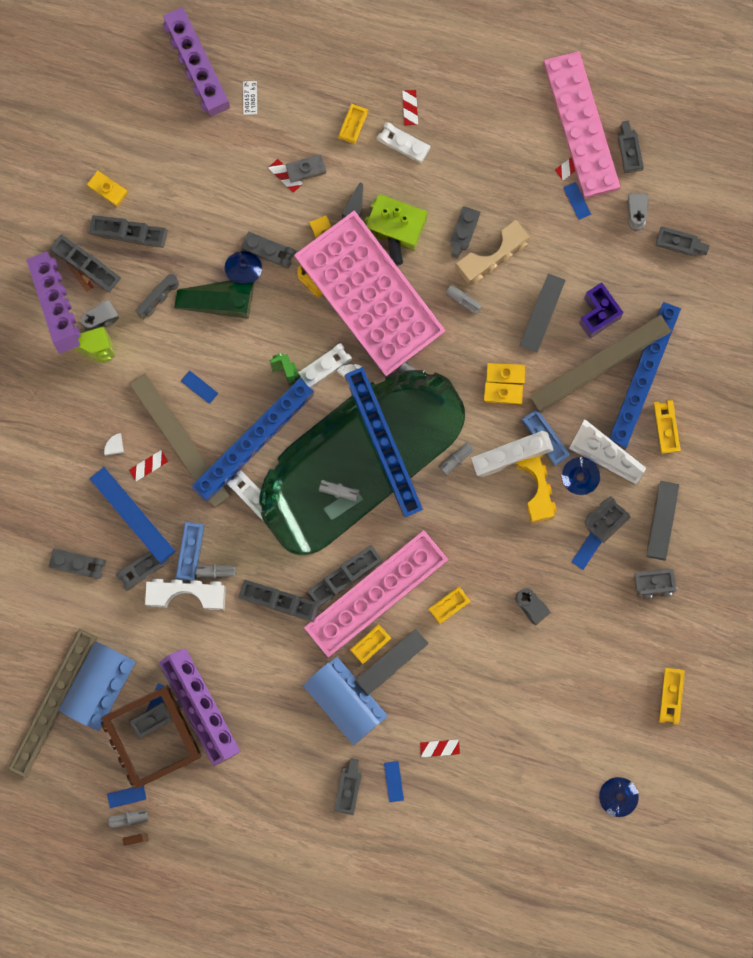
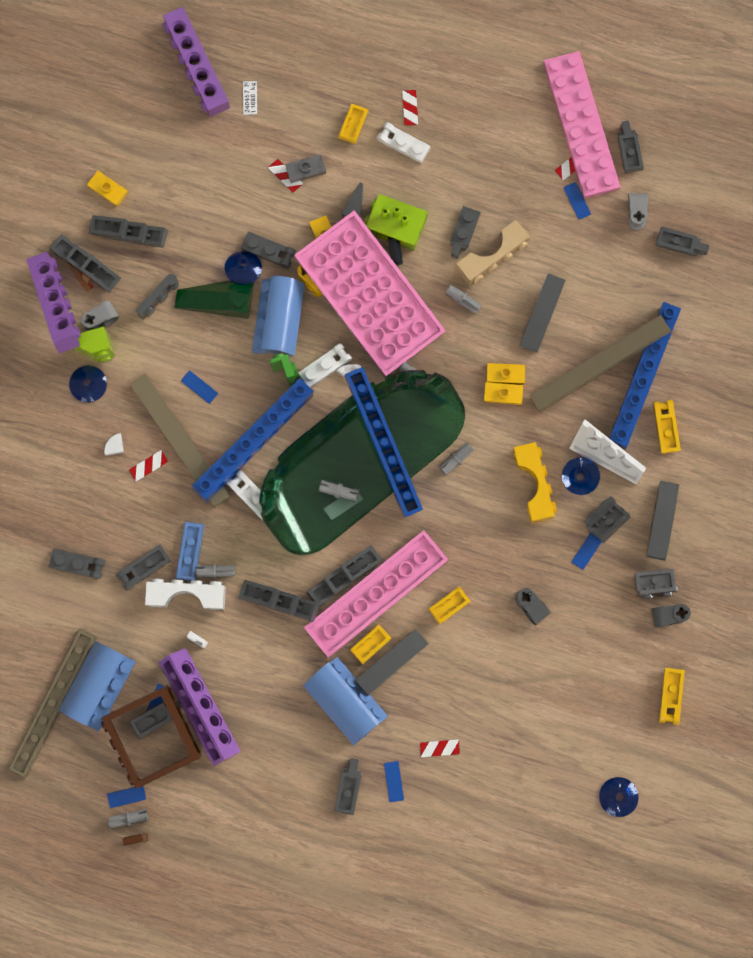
(90, 392): none -> clear blue dish
(132, 515): blue tile -> none
(197, 640): none -> white tile
(278, 316): none -> medium blue brick
(513, 452): white arch -> none
(535, 423): medium blue tile -> none
(604, 312): dark purple brick -> none
(667, 615): none -> dark grey piece

